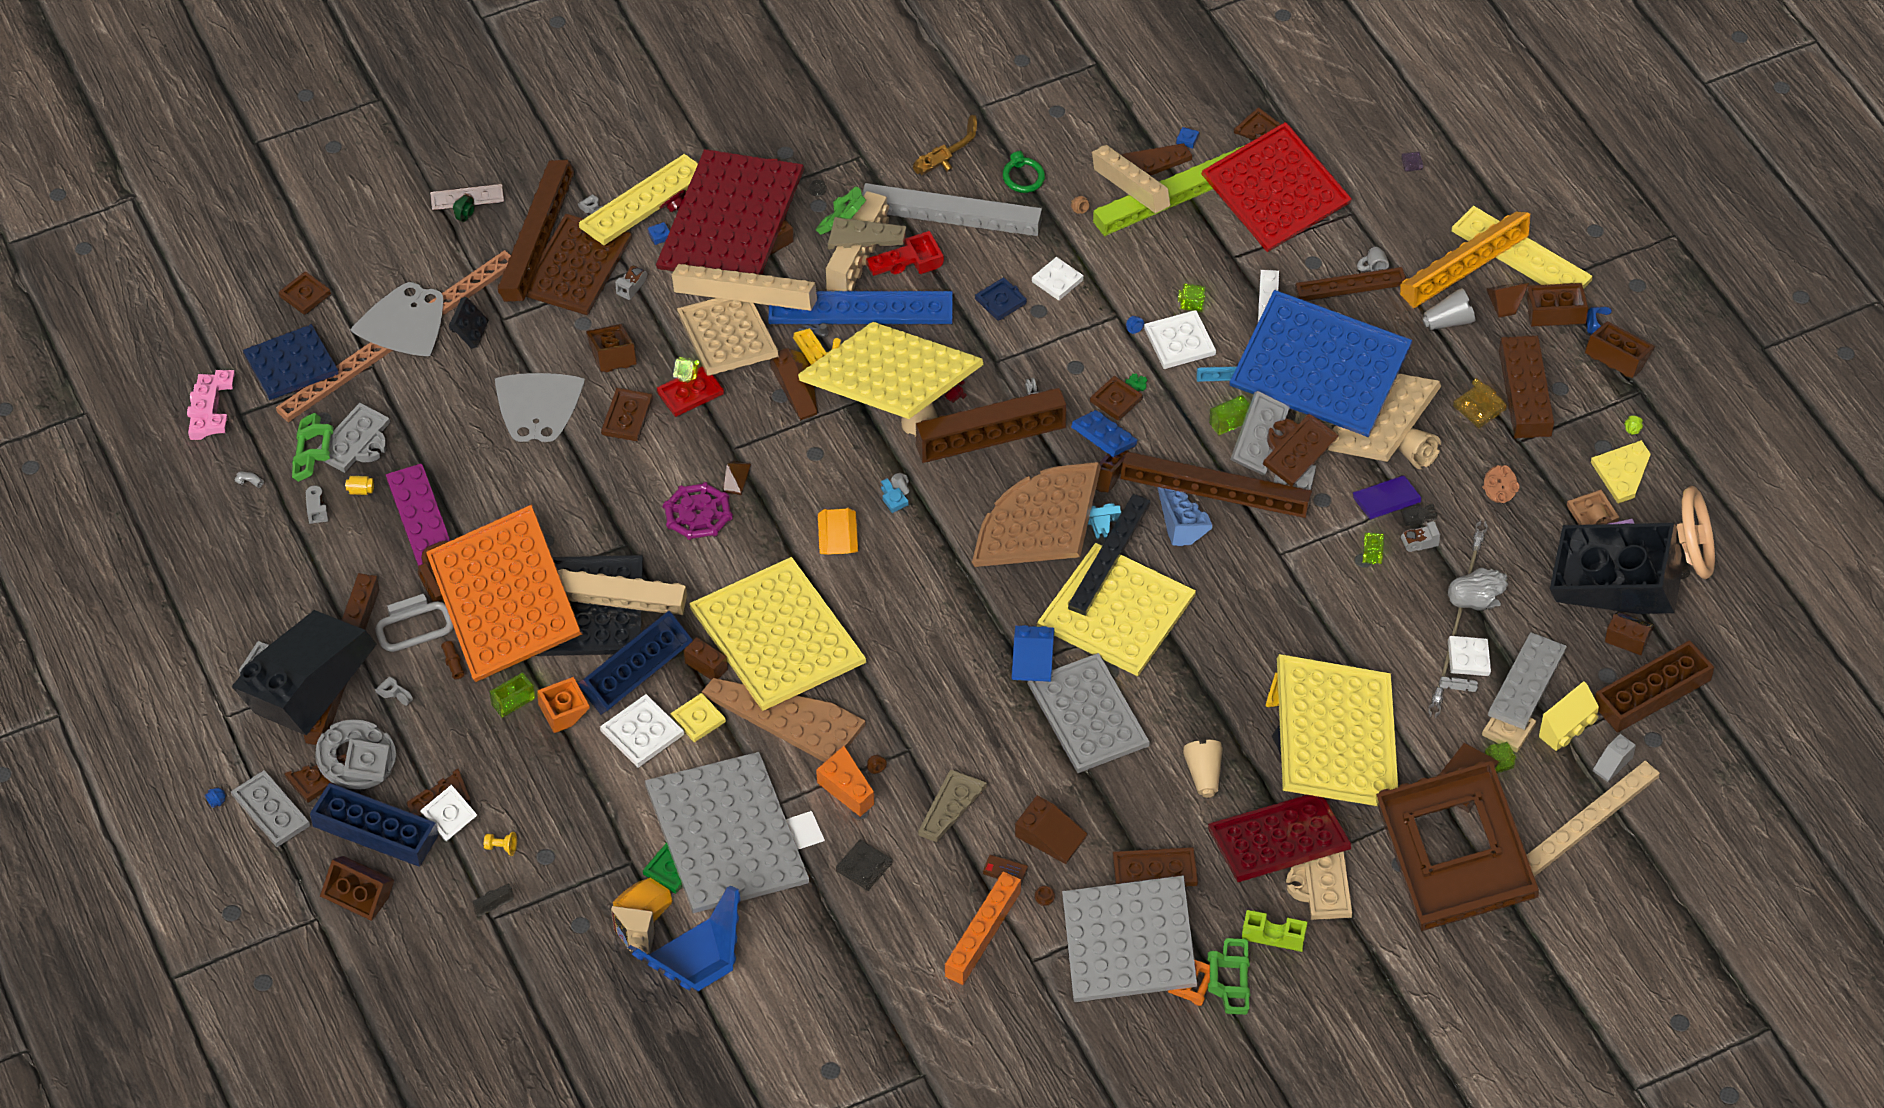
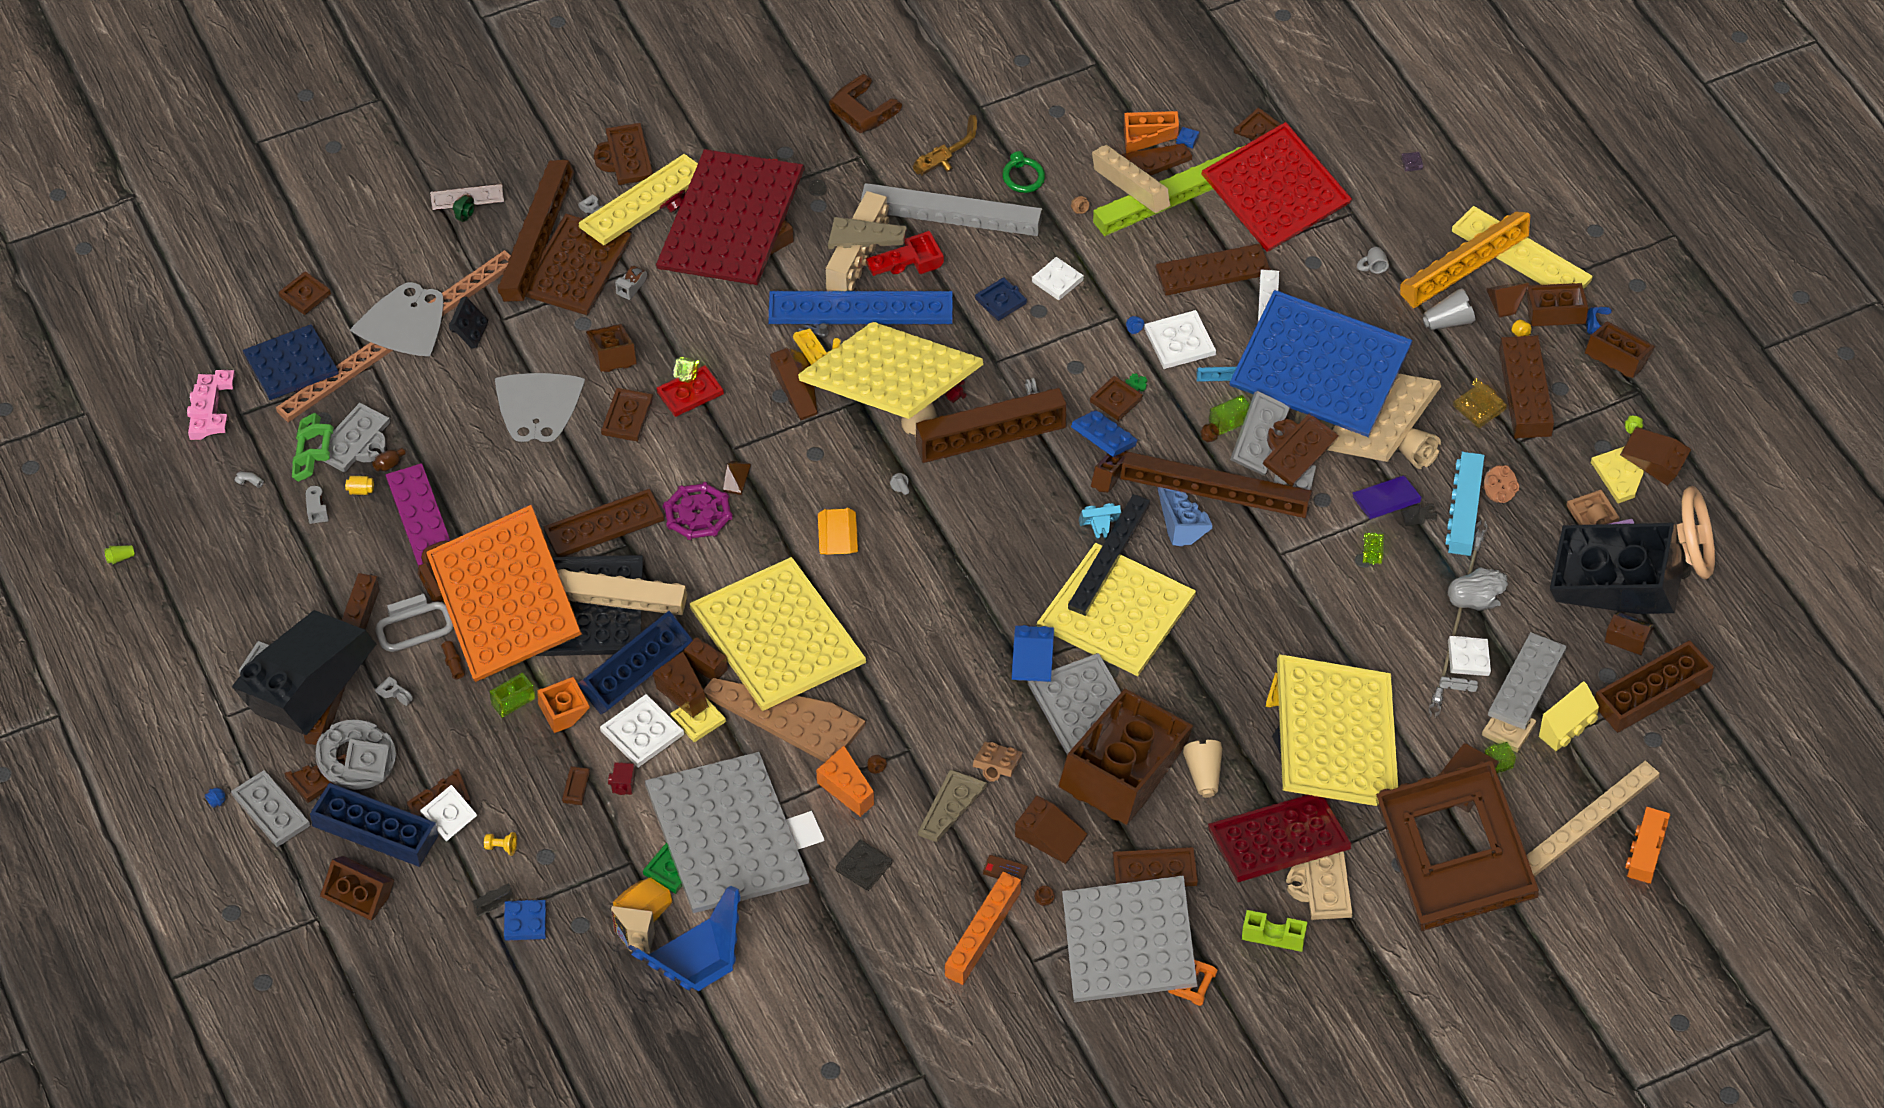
(118, 553): none -> lime cone
(387, 459): none -> reddish brown plant
(525, 920): none -> blue plate
(576, 785): none -> reddish brown tile
(603, 523): none -> reddish brown plate
(622, 778): none -> dark red brick
(624, 154): none -> reddish brown plate
(658, 233): blue plate -> none
(681, 685): none -> reddish brown wedge
(727, 334): tan plate -> none
(744, 287): tan brick -> none
(841, 210): bright green bar -> none
(855, 114): none -> reddish brown connector
(893, 498): dark azure plate -> none
(999, 757): none -> medium nougat plate
(1039, 517): medium nougat plate -> none
(1124, 756): none -> reddish brown slope
(1149, 129): none -> orange wedge
(1192, 297): clear neon green brick -> none
(1209, 432): none -> reddish brown plate
(1211, 269): none -> reddish brown plate
(1243, 992): bright green bar -> none
(1350, 284): reddish brown plate -> none
(1421, 538): light grey leg -> none
(1466, 503): none -> medium azure brick
(1521, 328): none -> yellow piece
(1614, 757): light grey slope -> none
(1648, 845): none -> orange wedge
(1655, 454): none -> reddish brown slope

